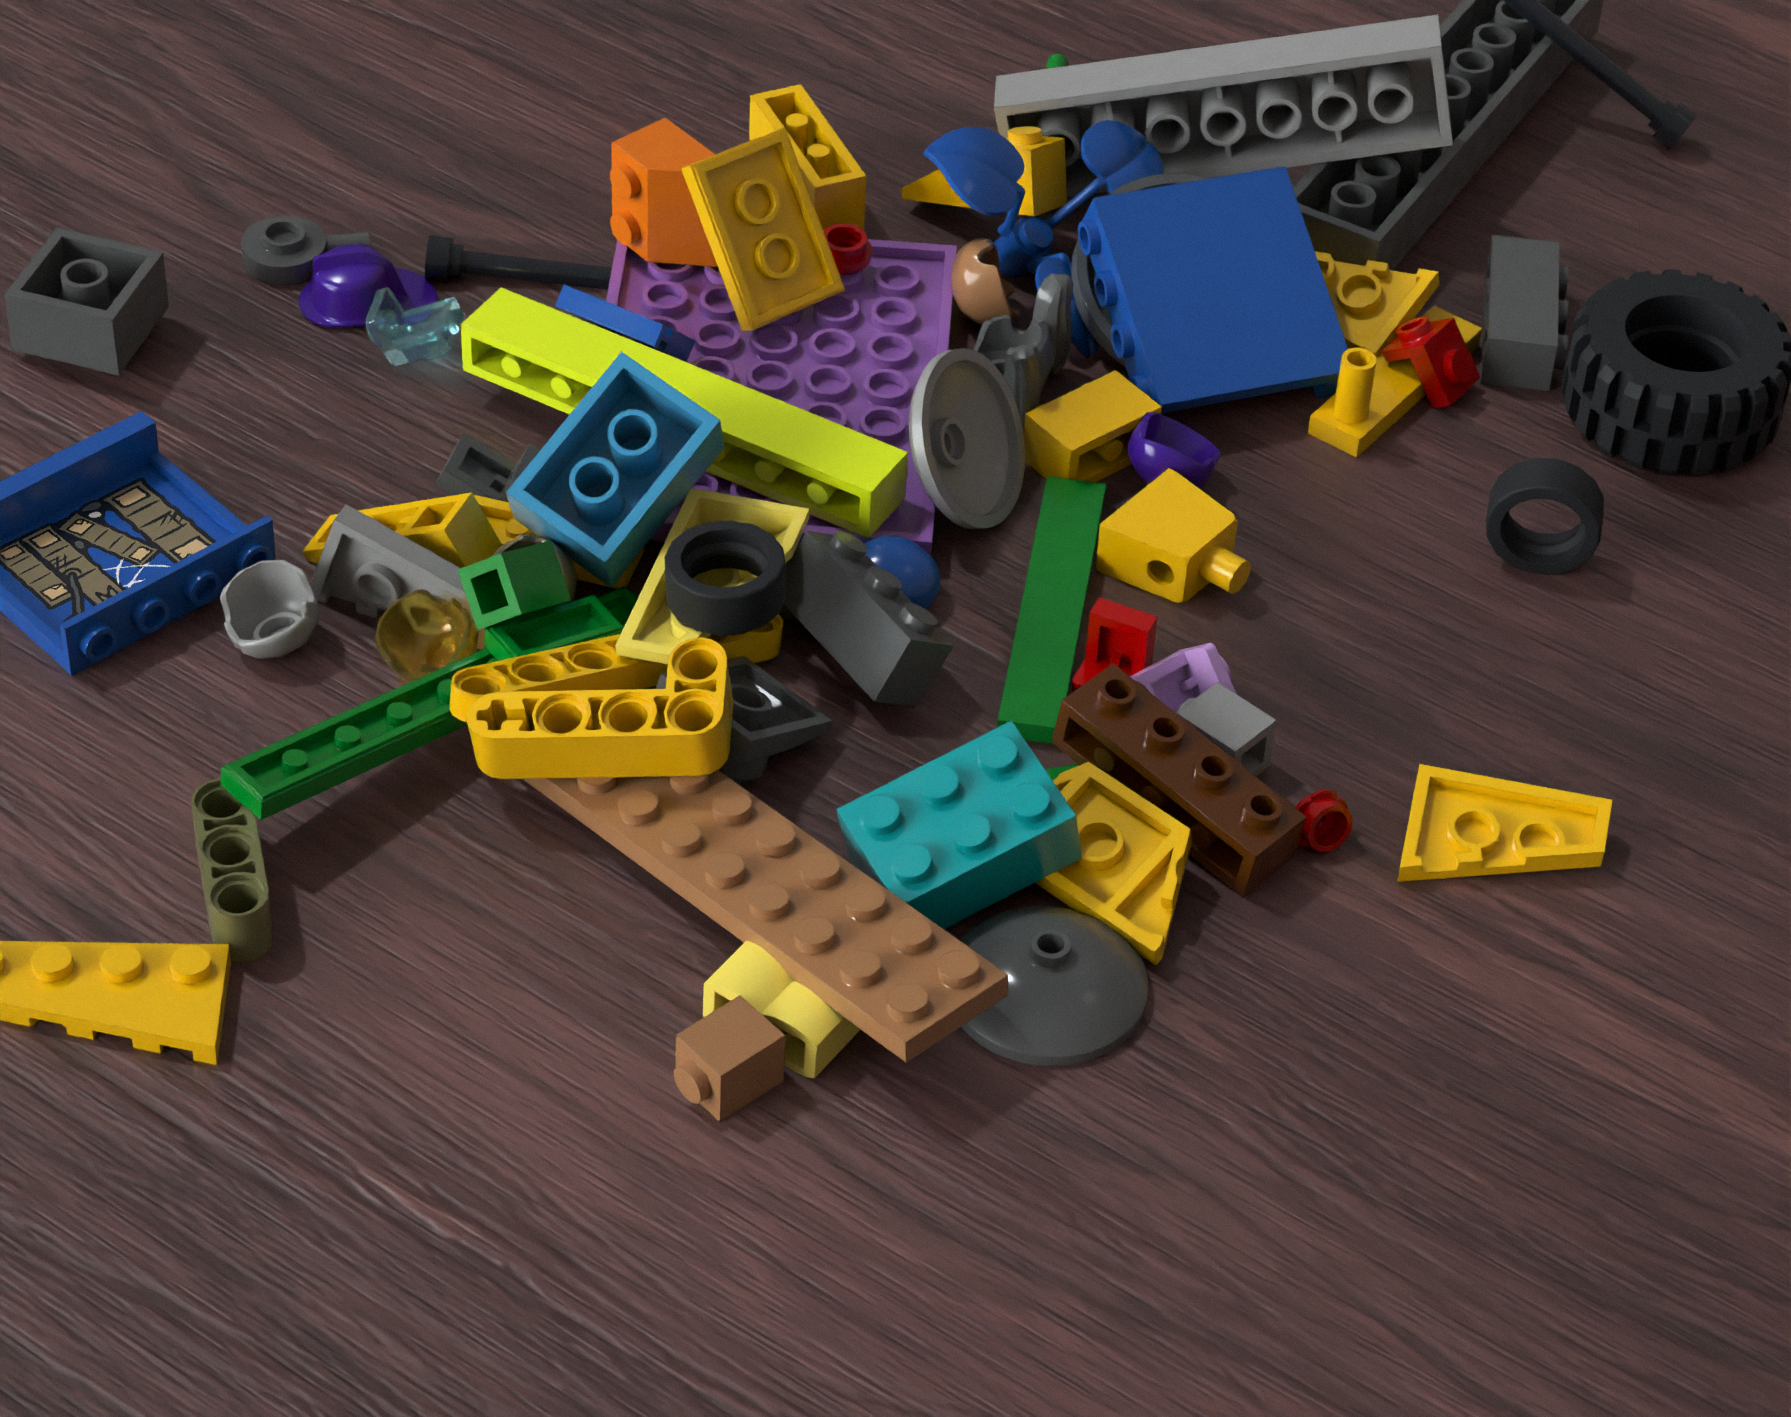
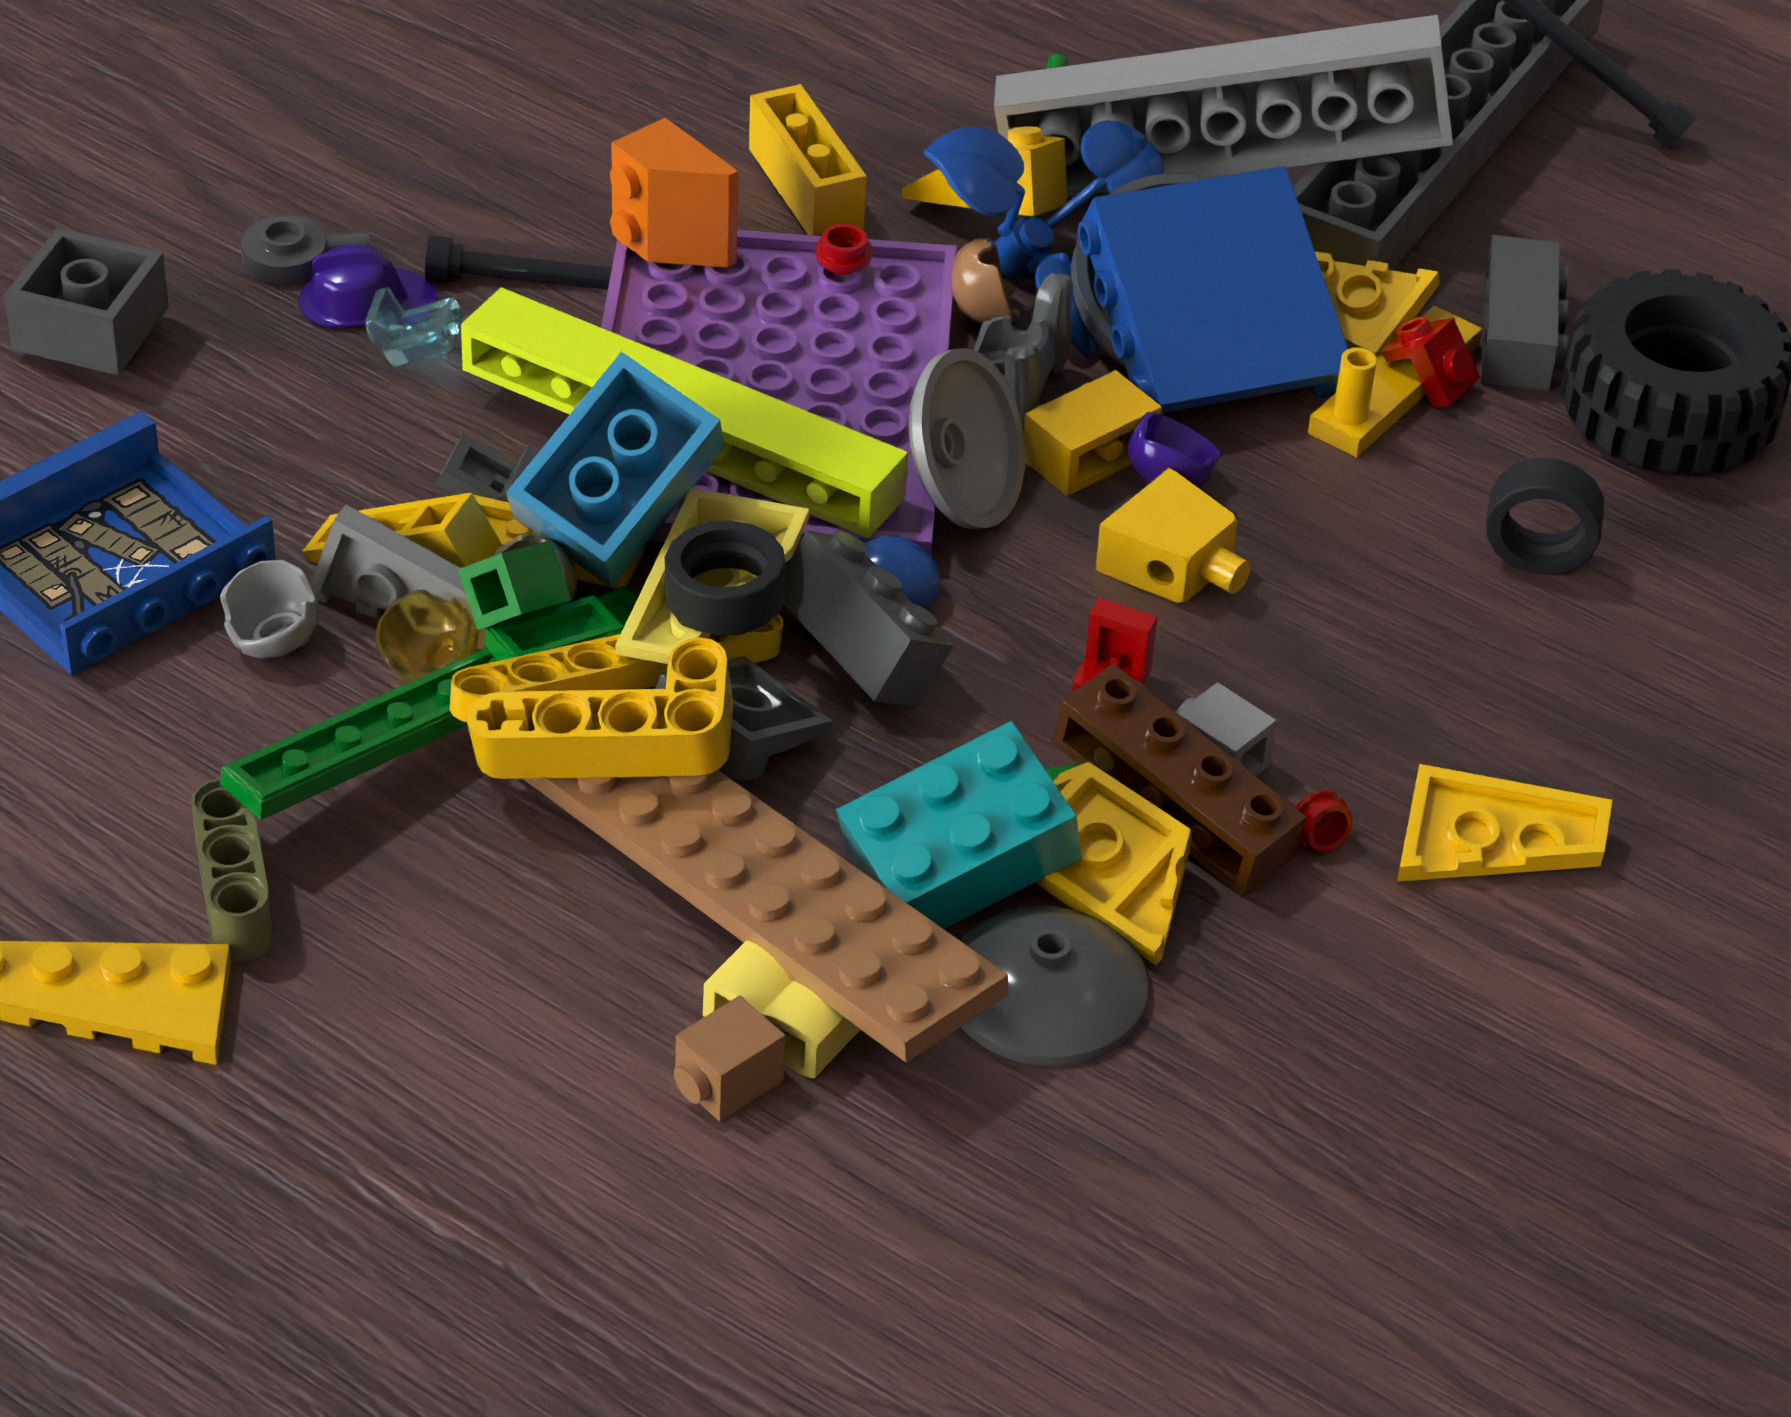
(625, 323): blue plate -> none
(763, 229): yellow tile -> none
(1052, 607): green tile -> none
(1185, 675): lavender bracket -> none

